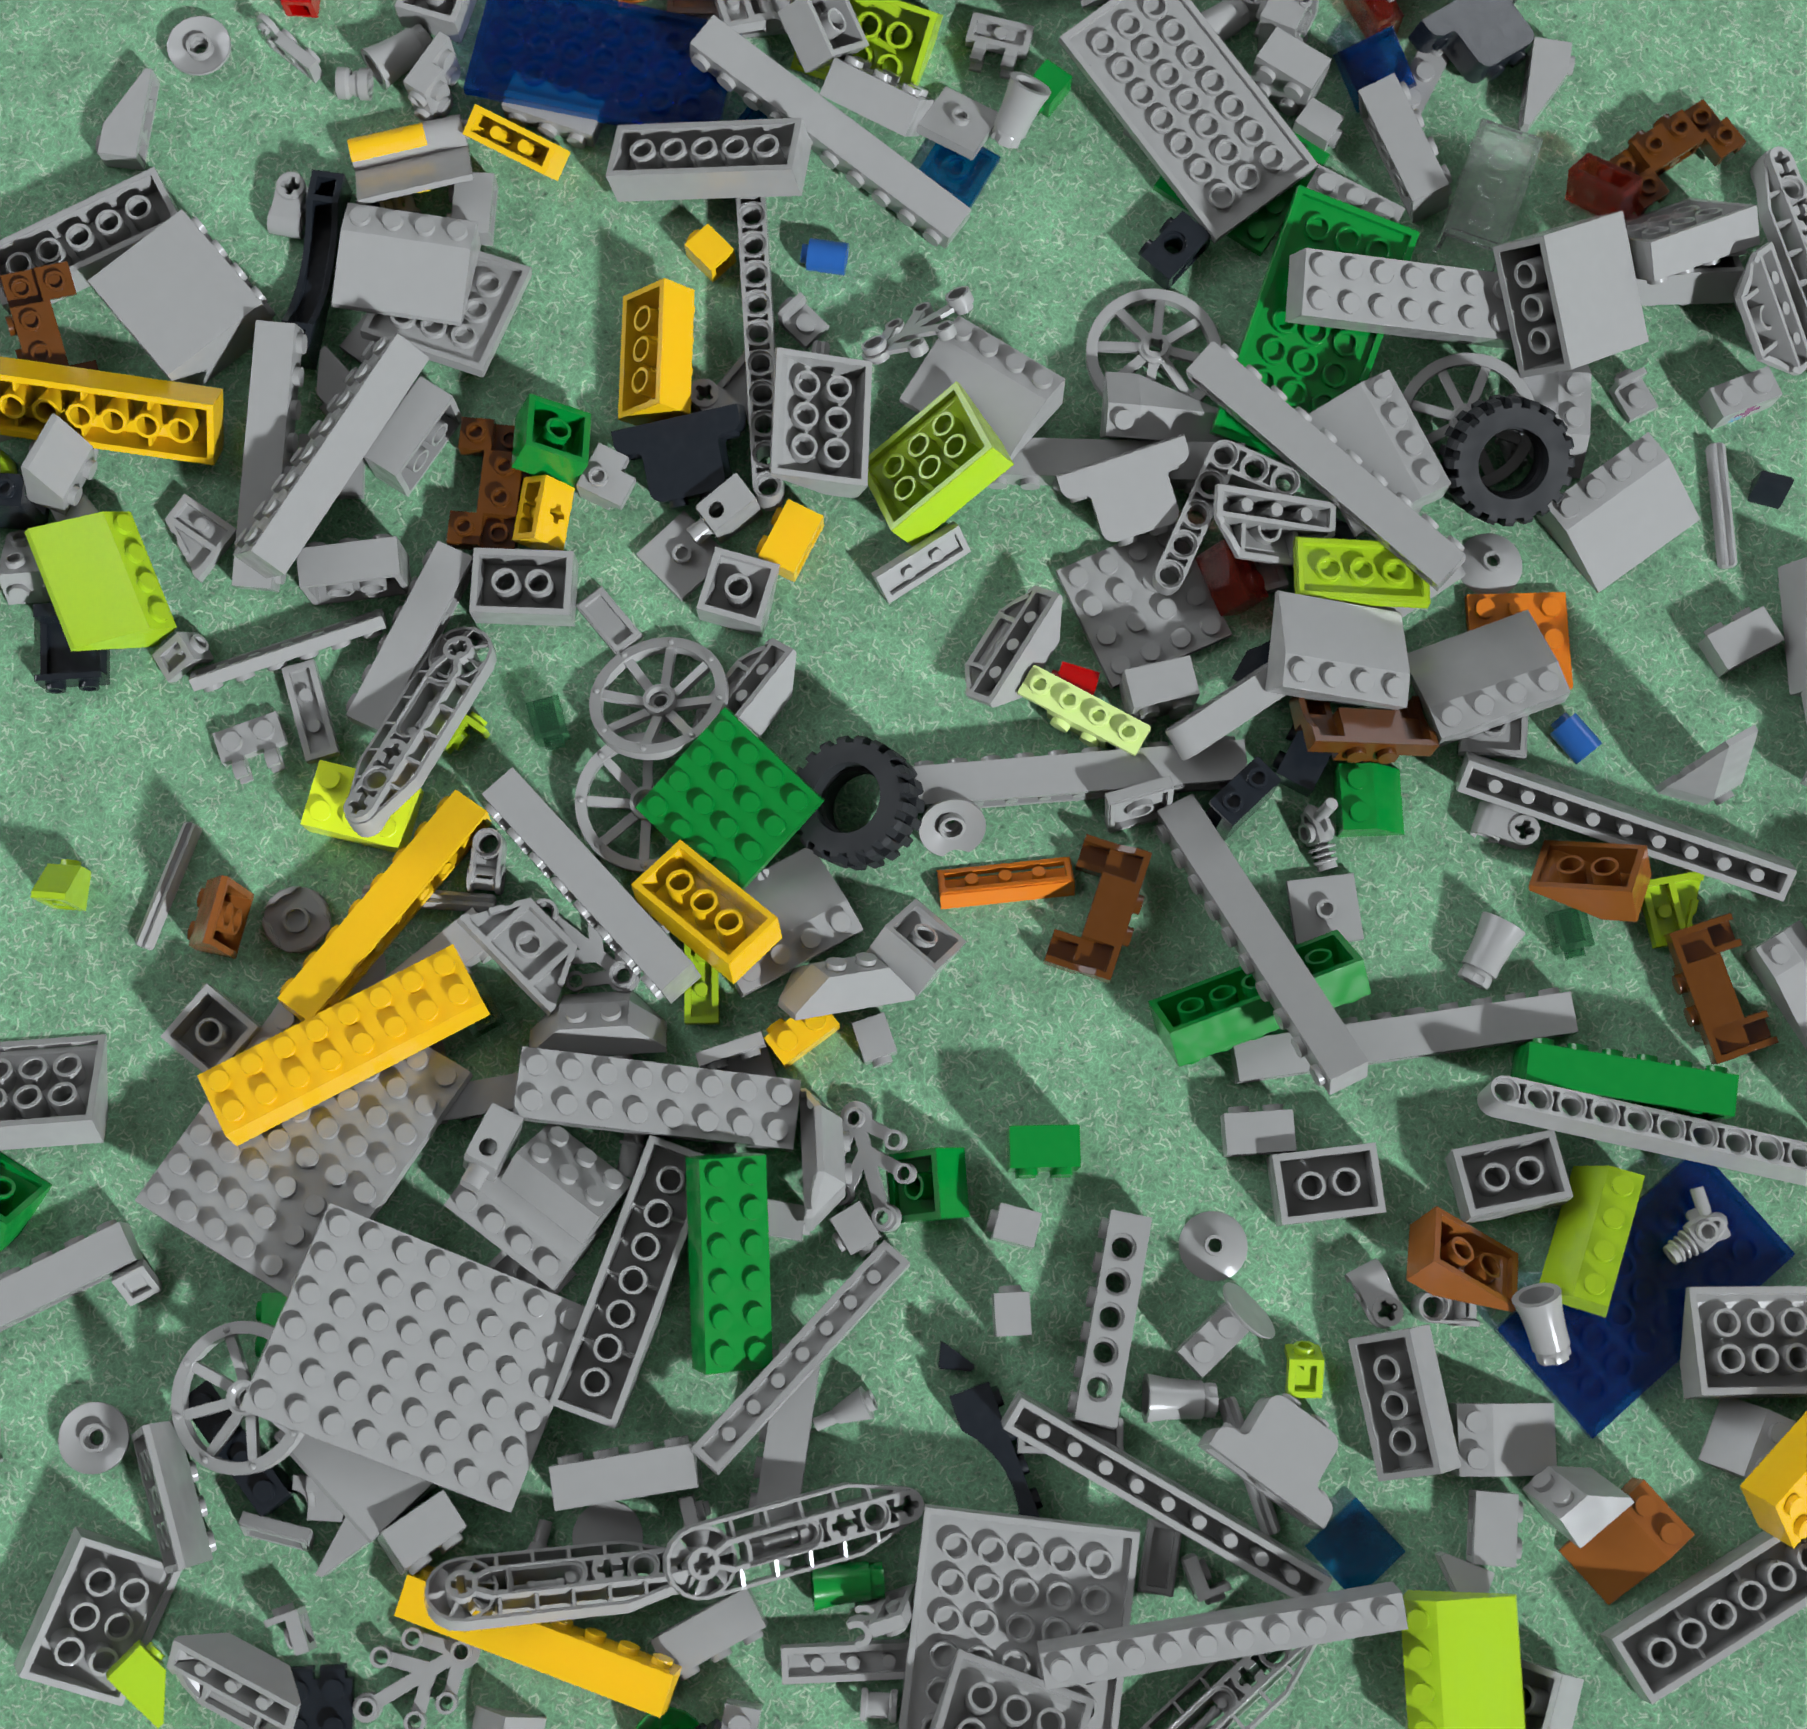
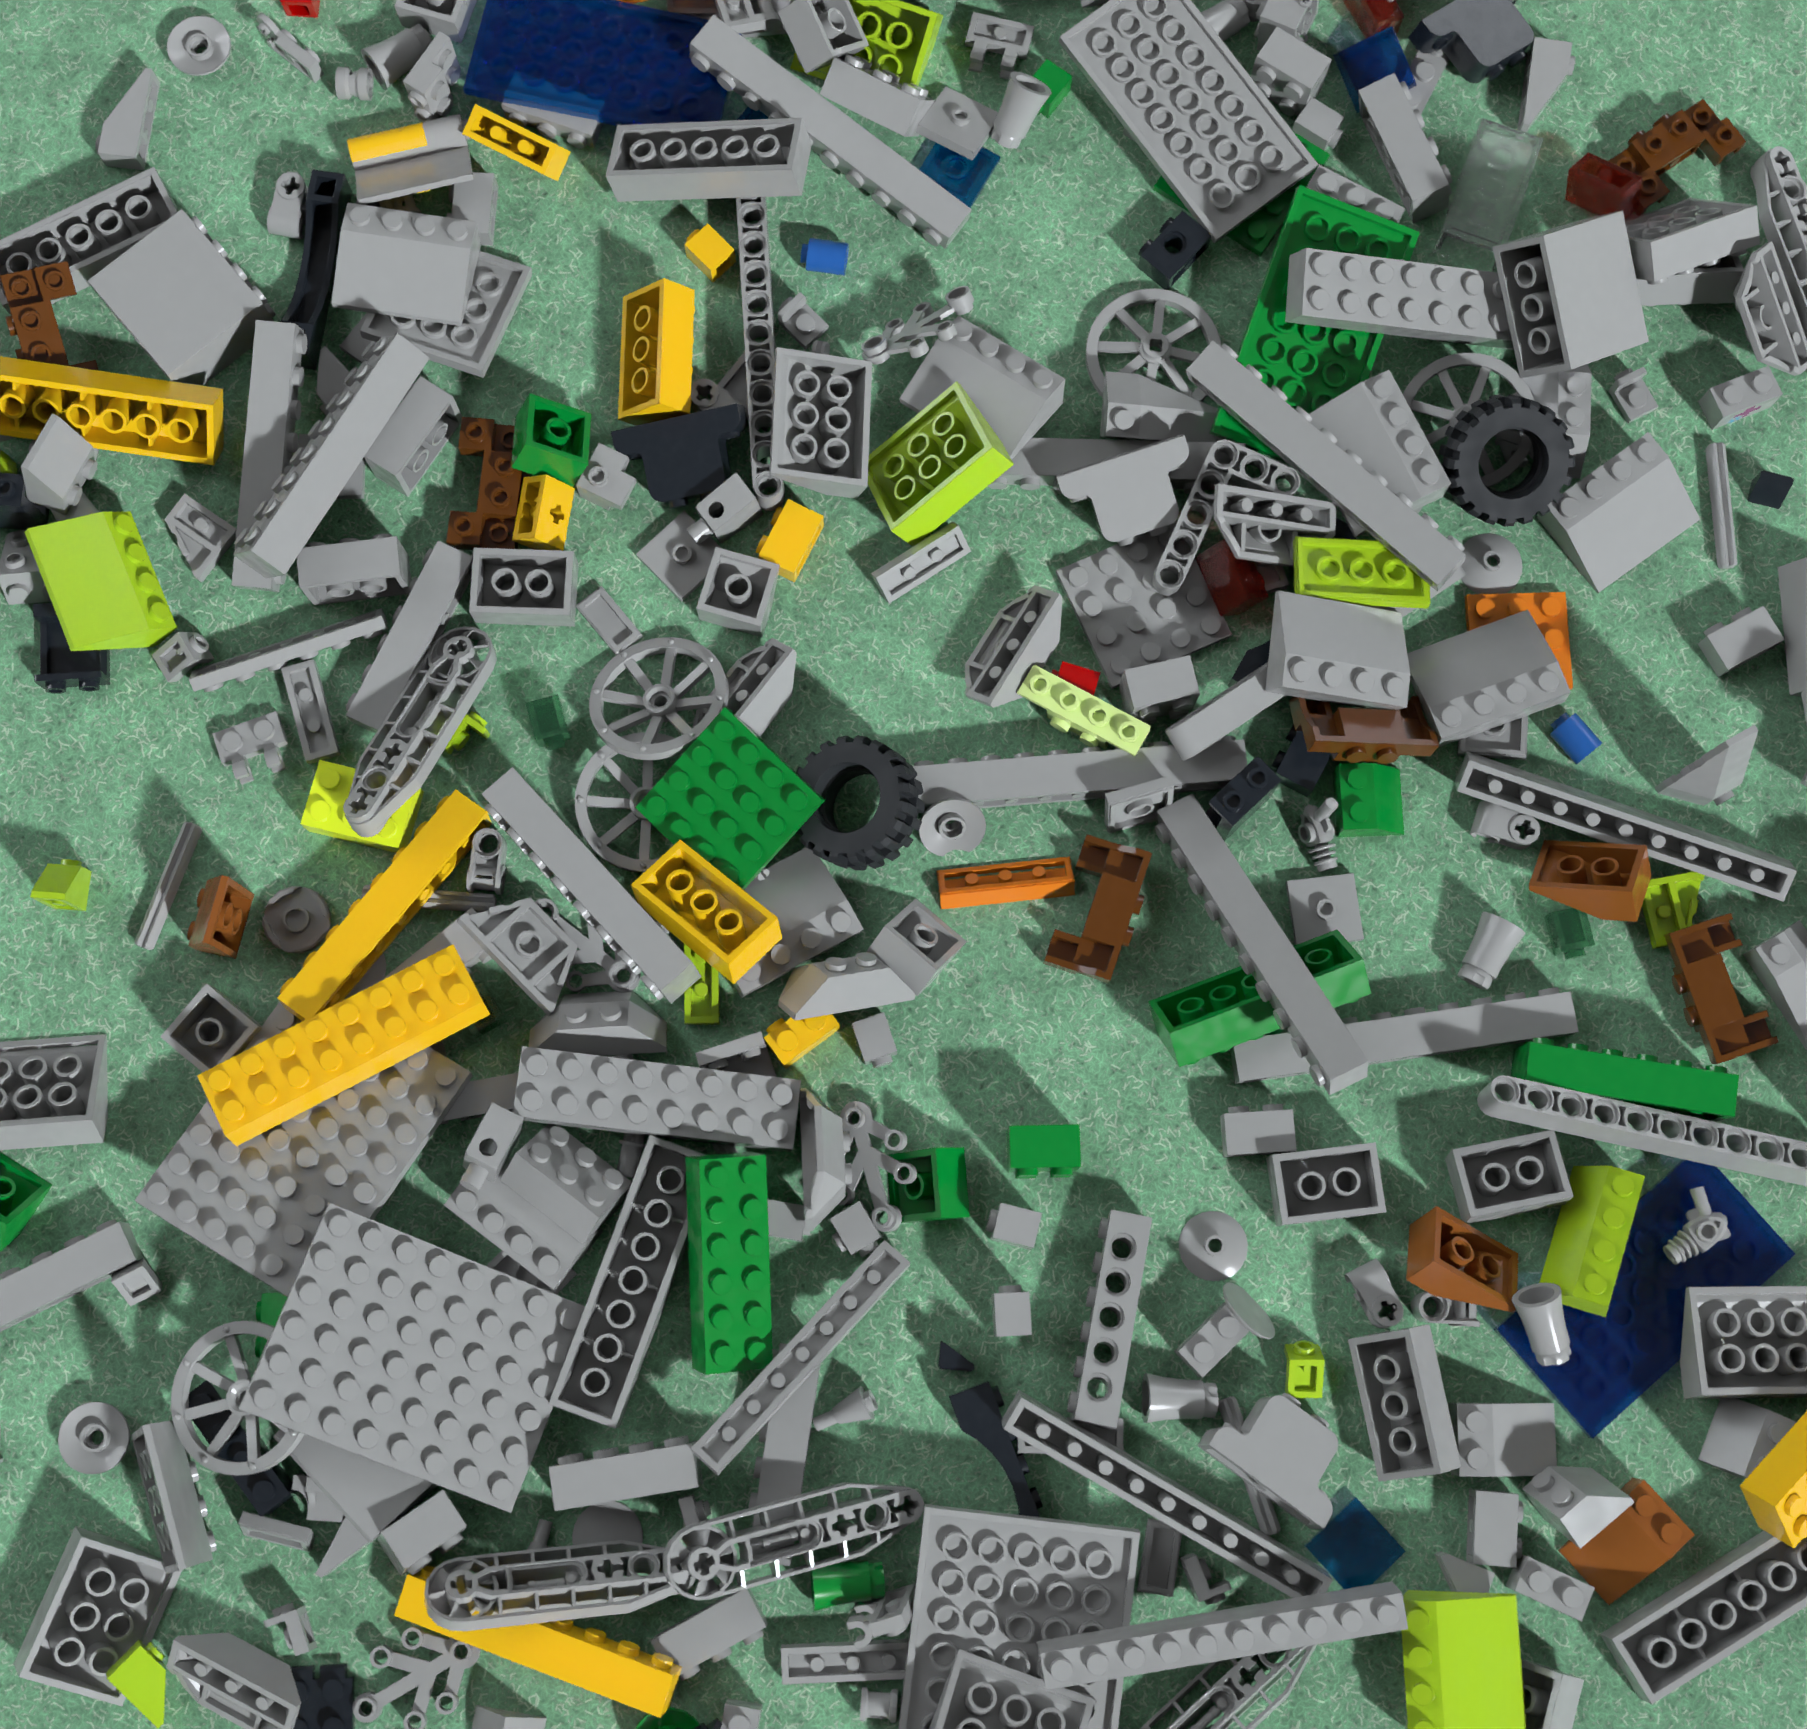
(1550, 1587): none -> light grey brick

